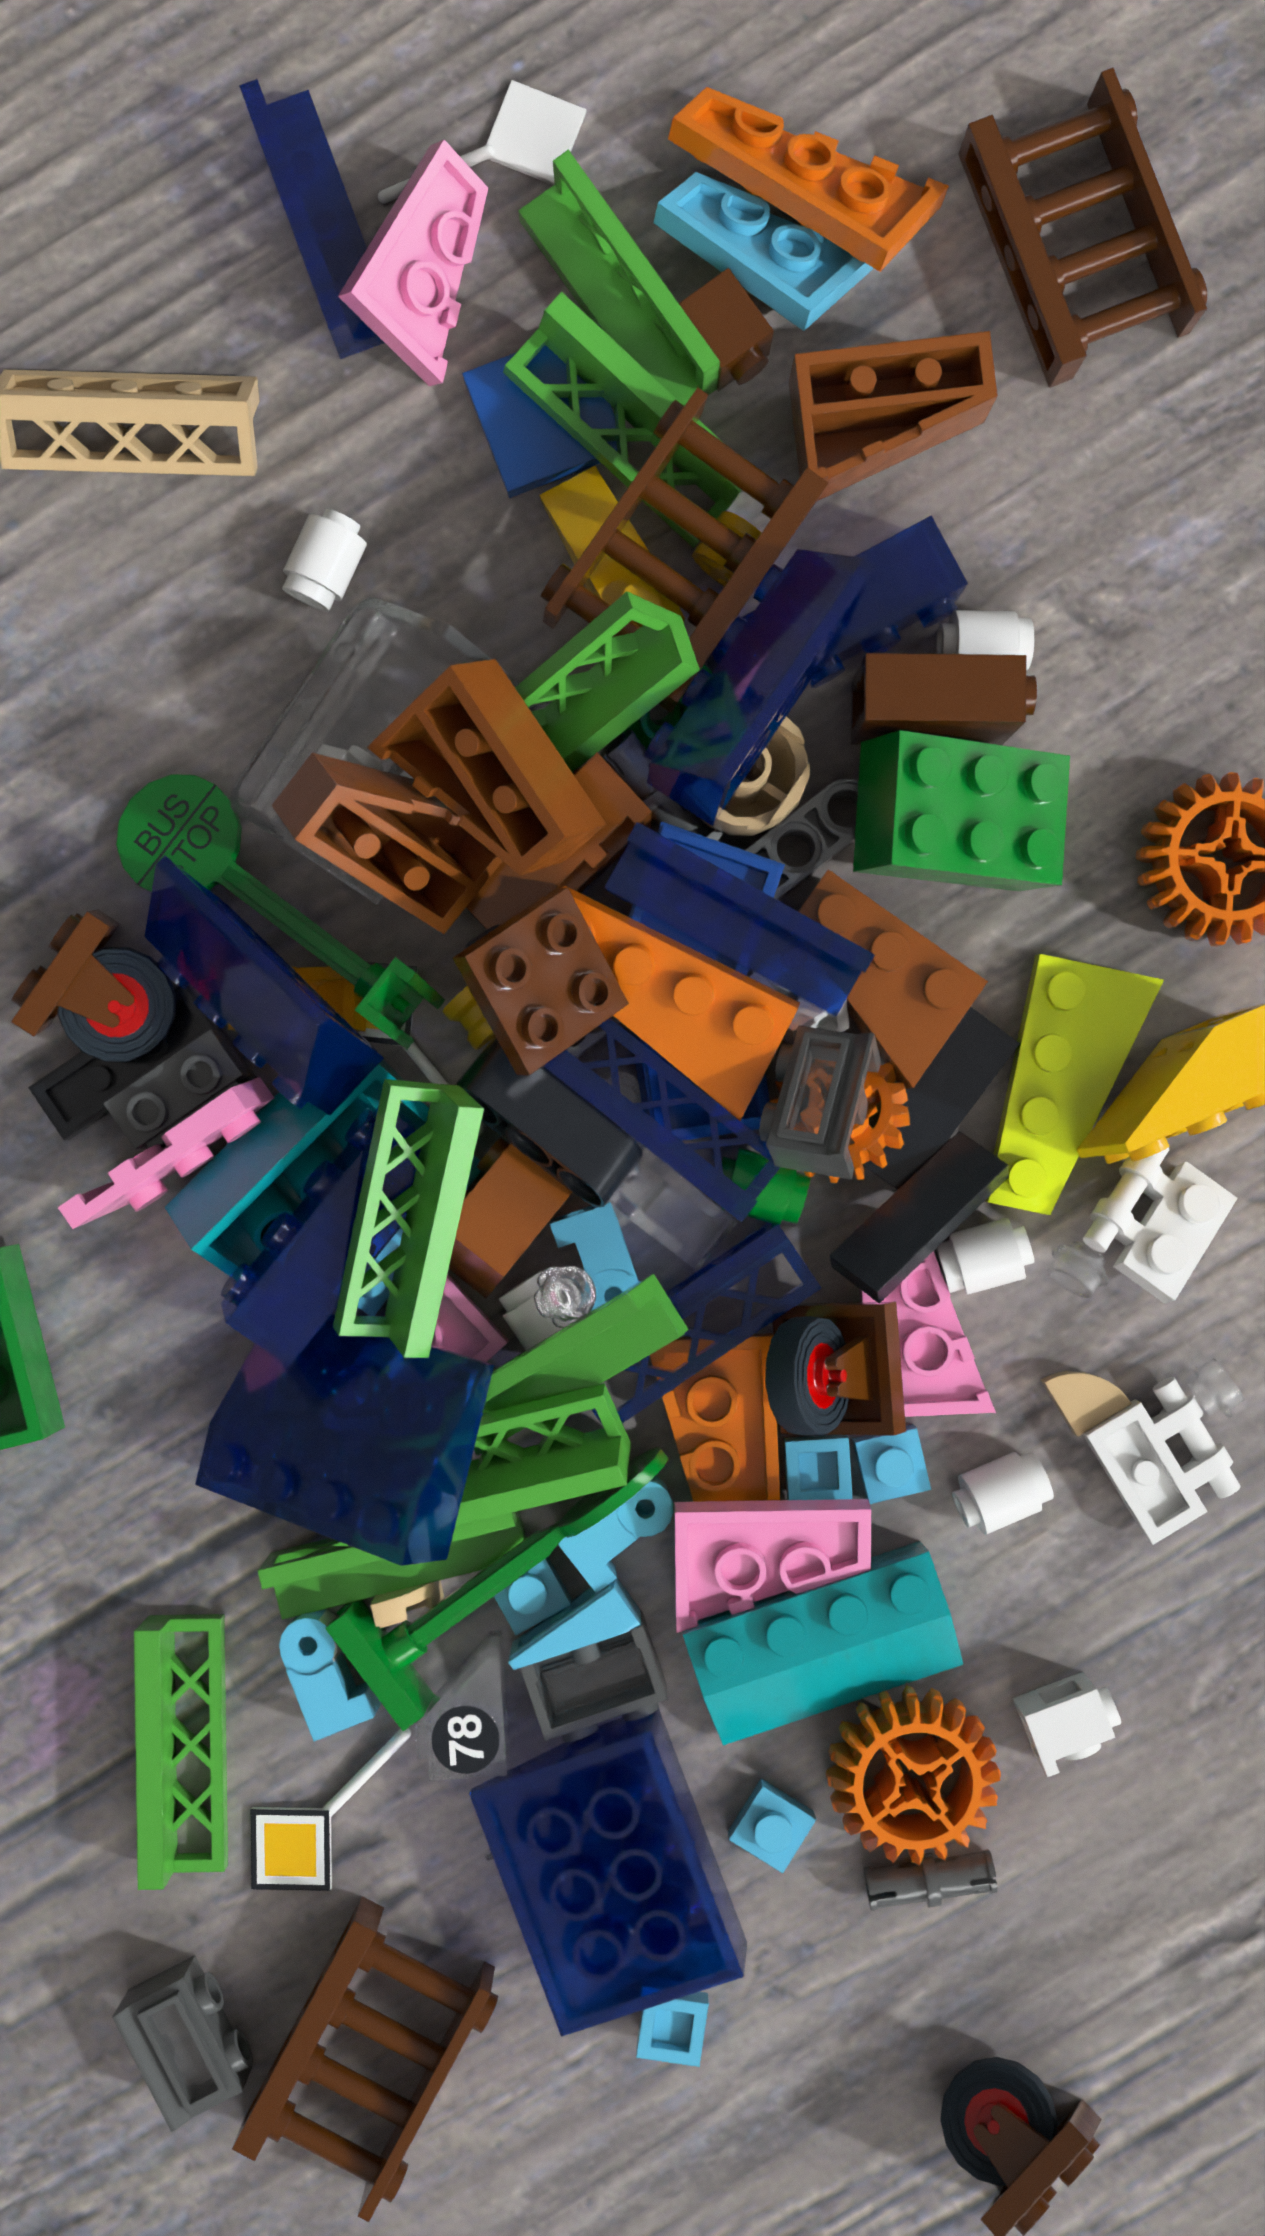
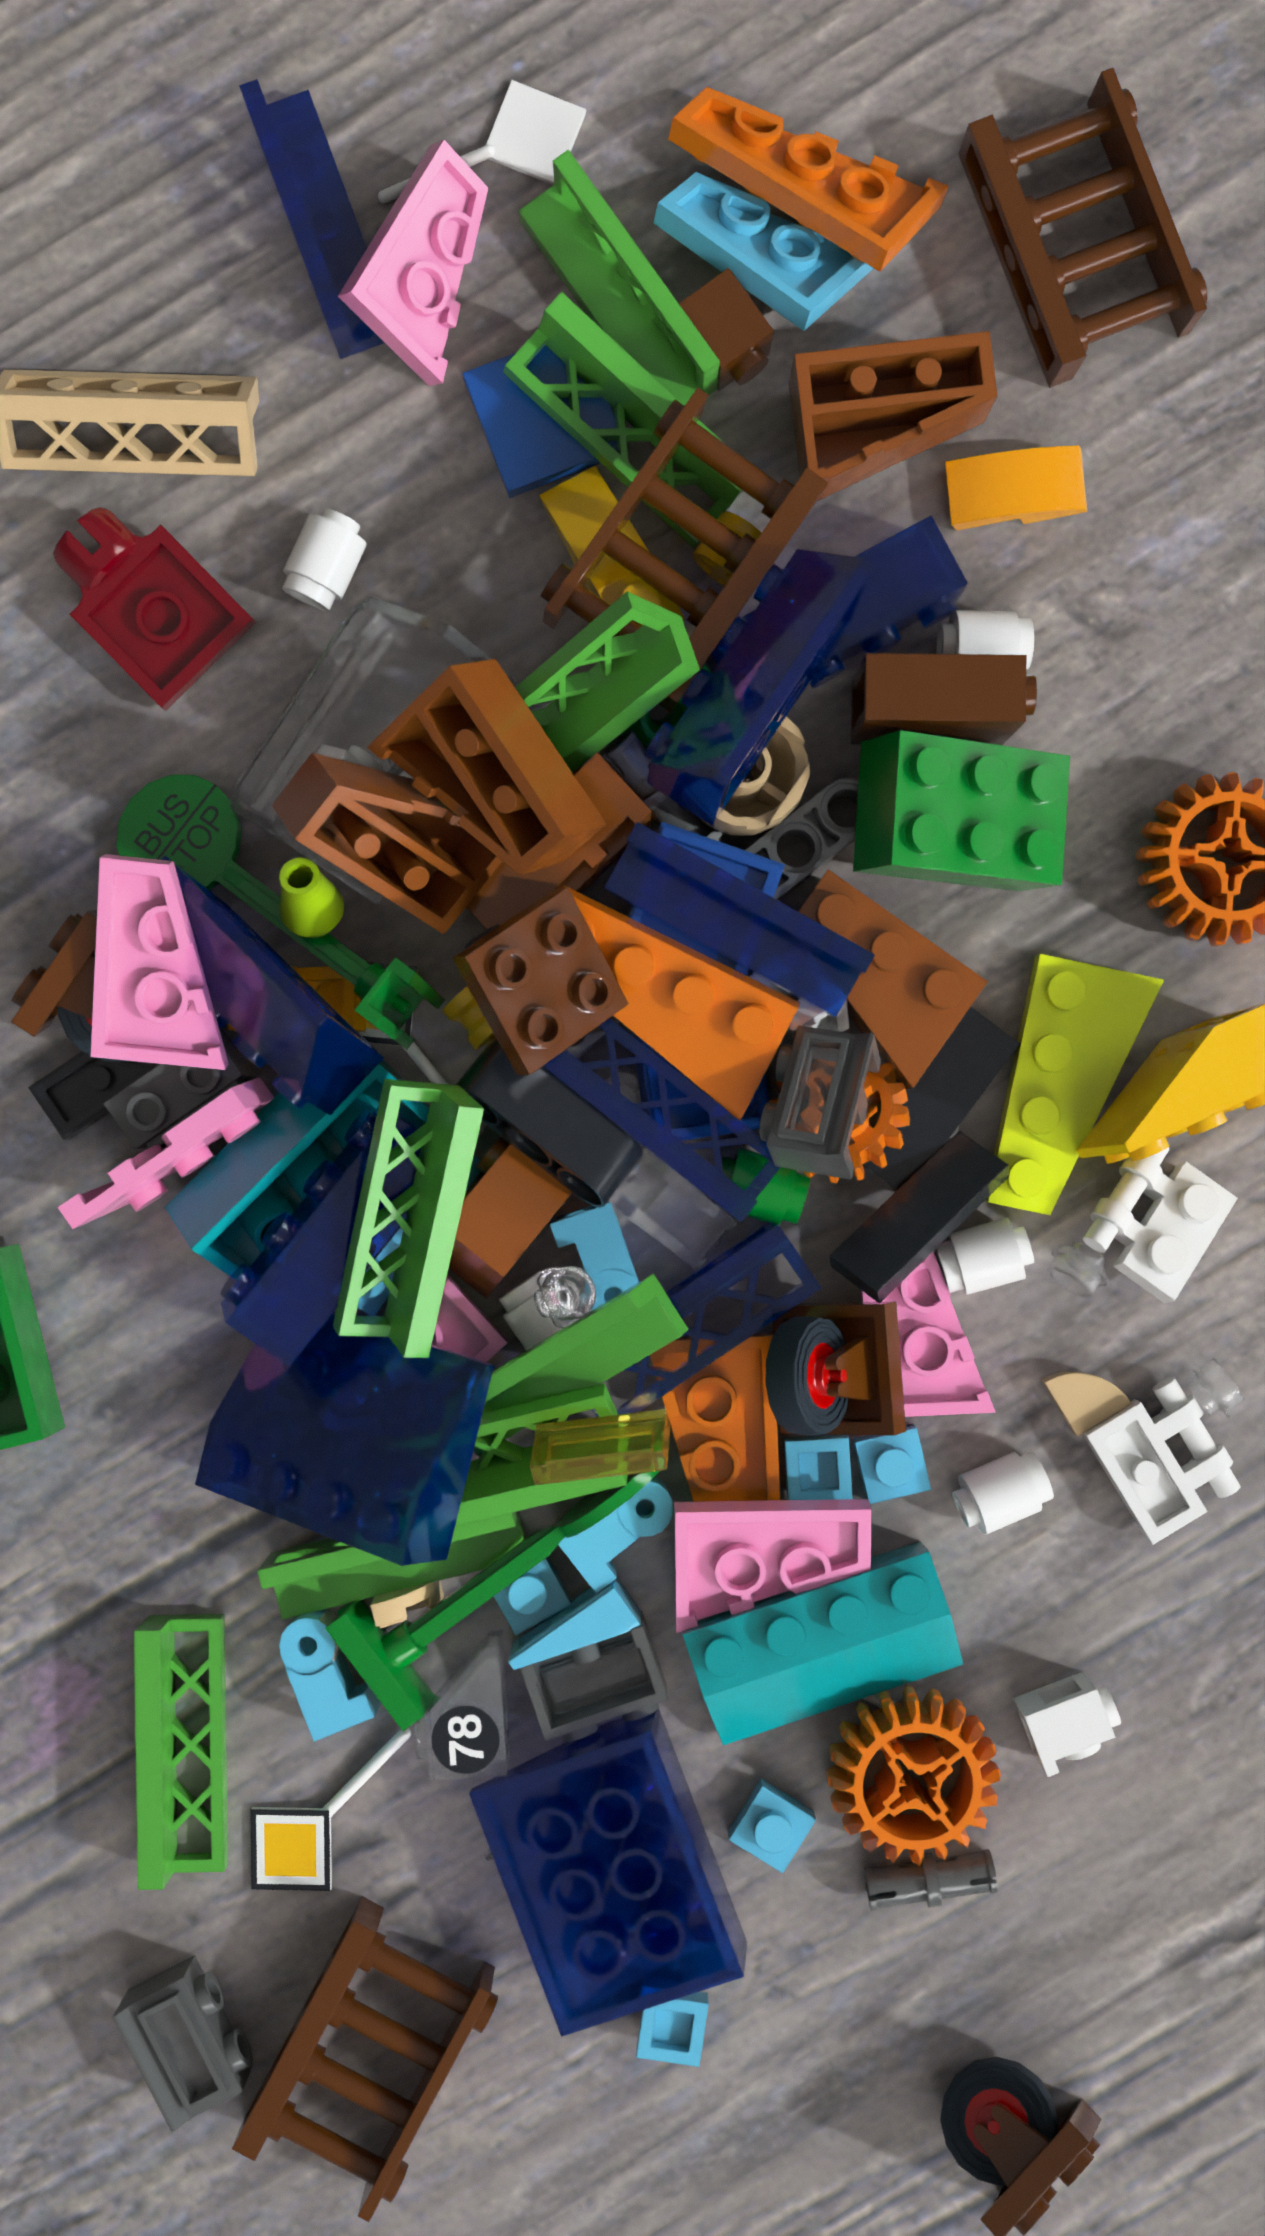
(148, 971): none -> bright pink wing
(150, 605): none -> dark red plate
(308, 899): none -> lime cone
(600, 1447): none -> clear yellow tile
(1016, 485): none -> light orange slope

